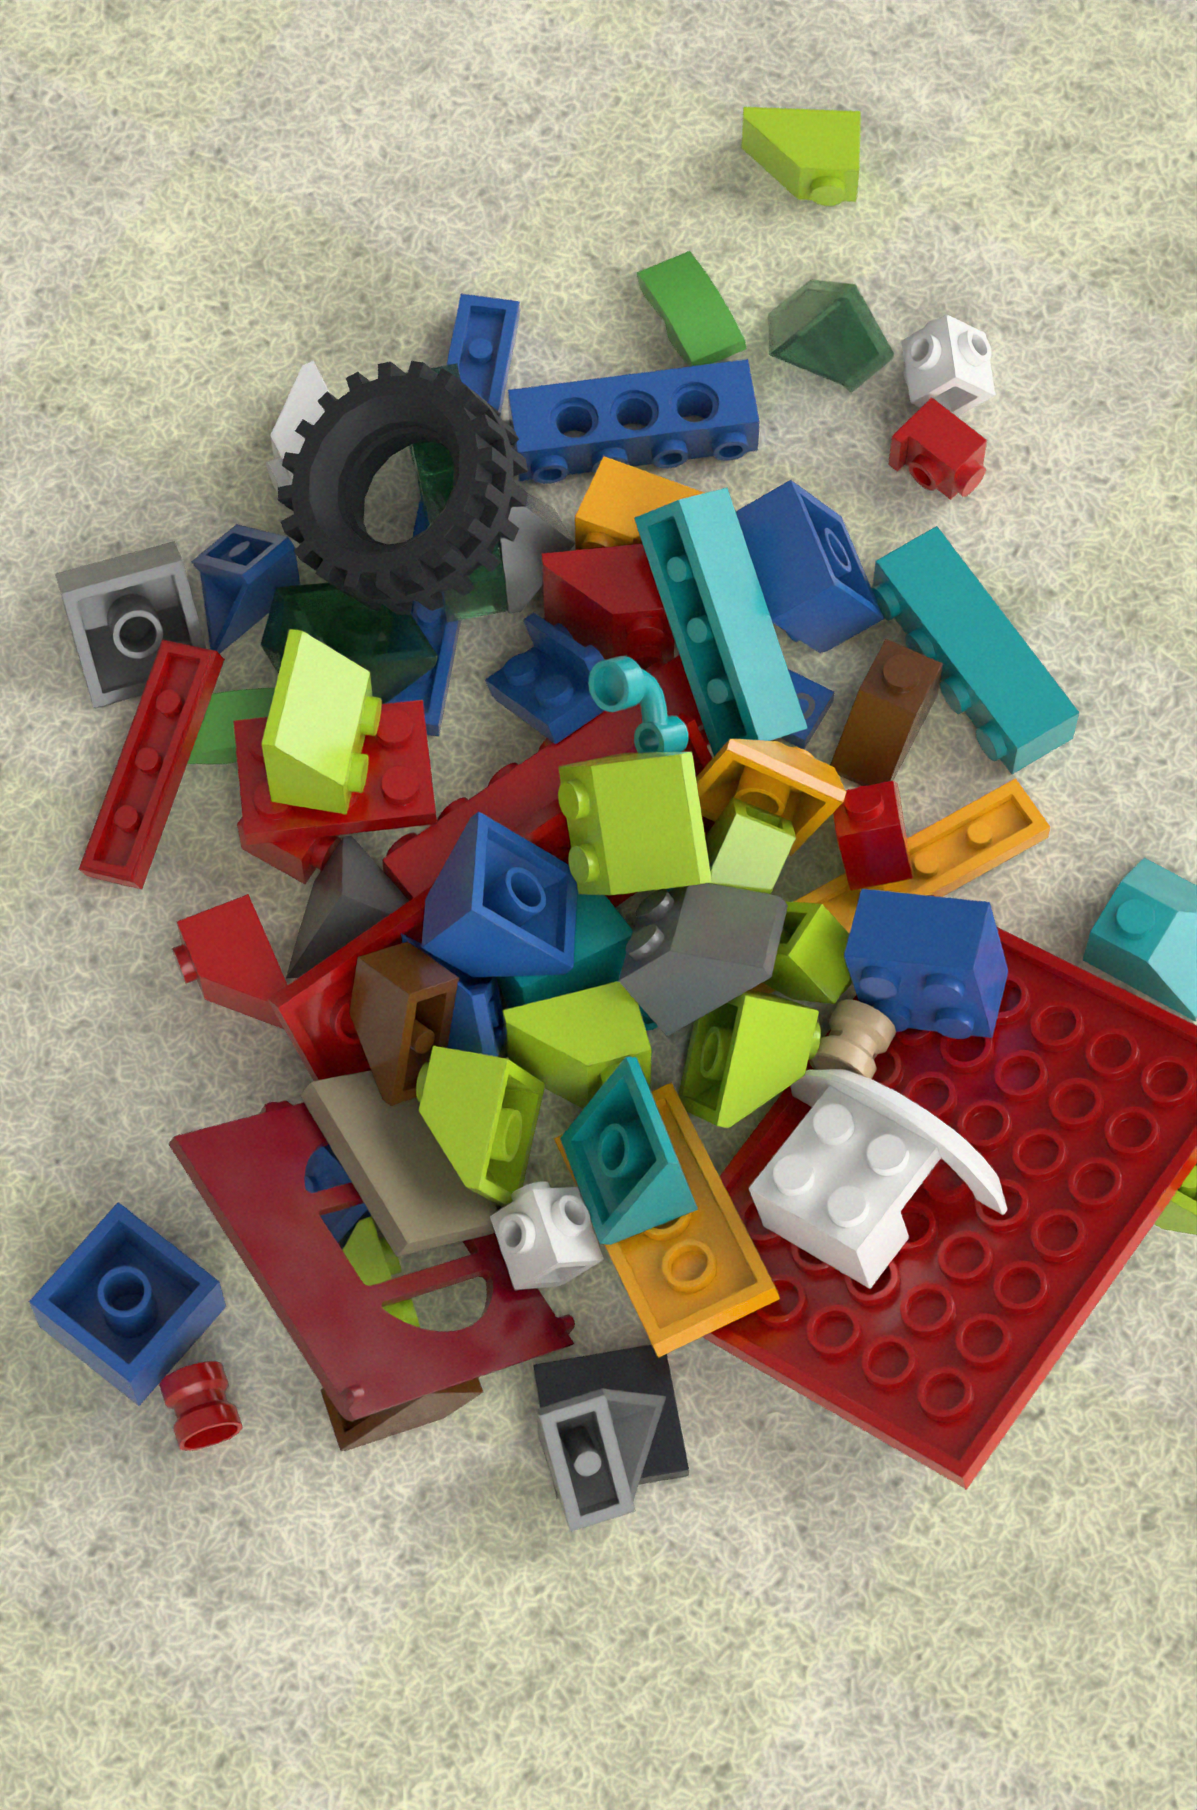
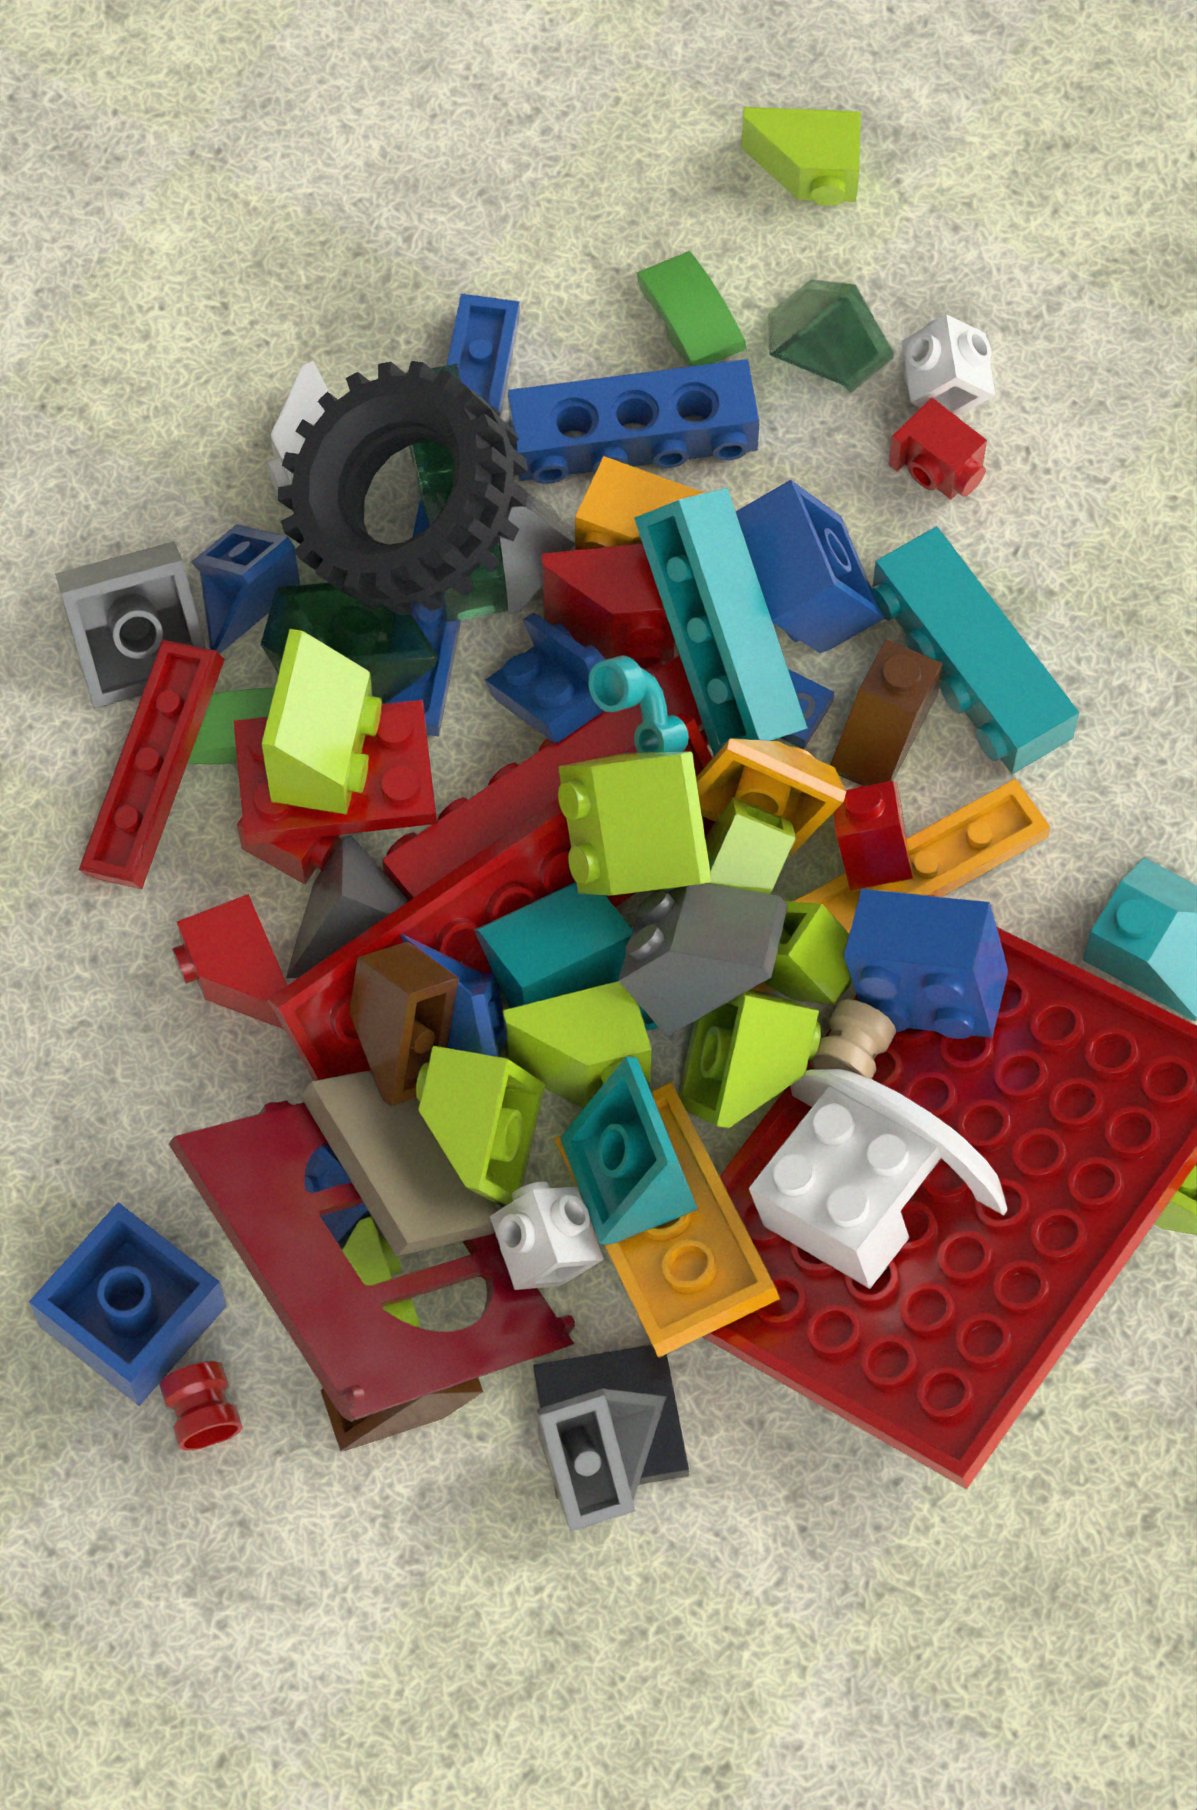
(501, 906): blue slope -> none

